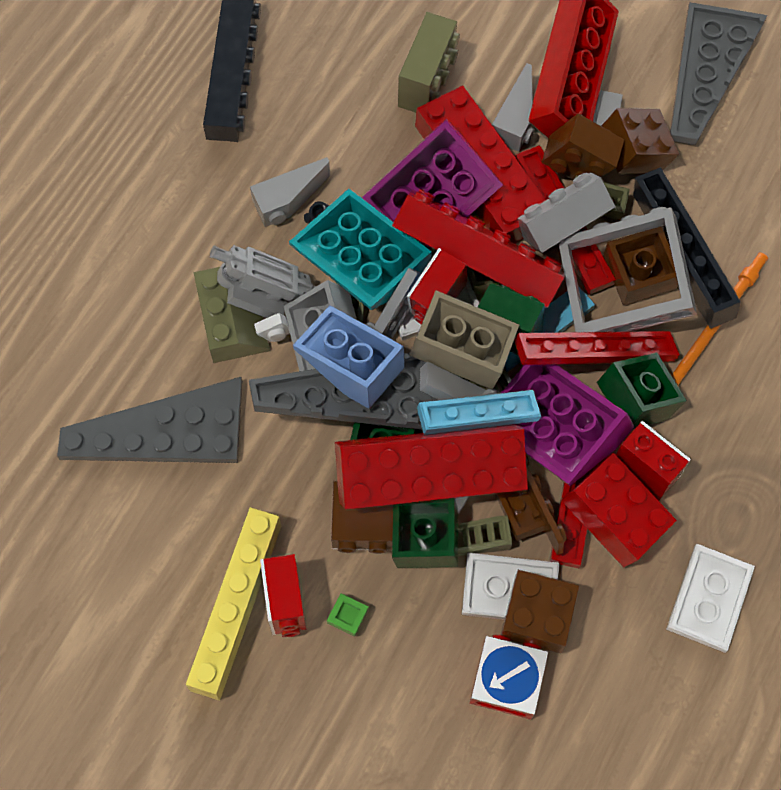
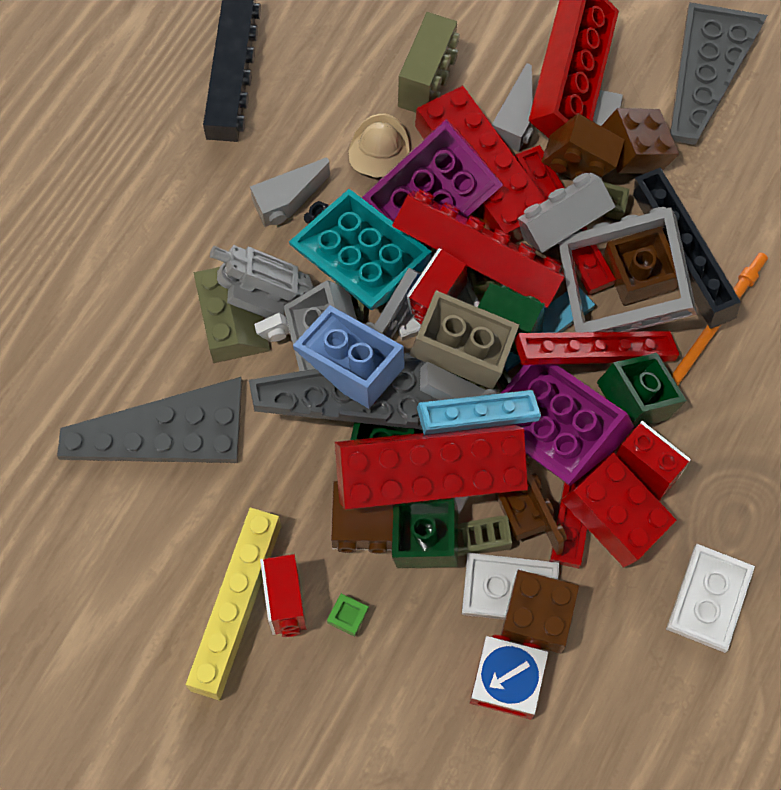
(378, 145): none -> tan hat

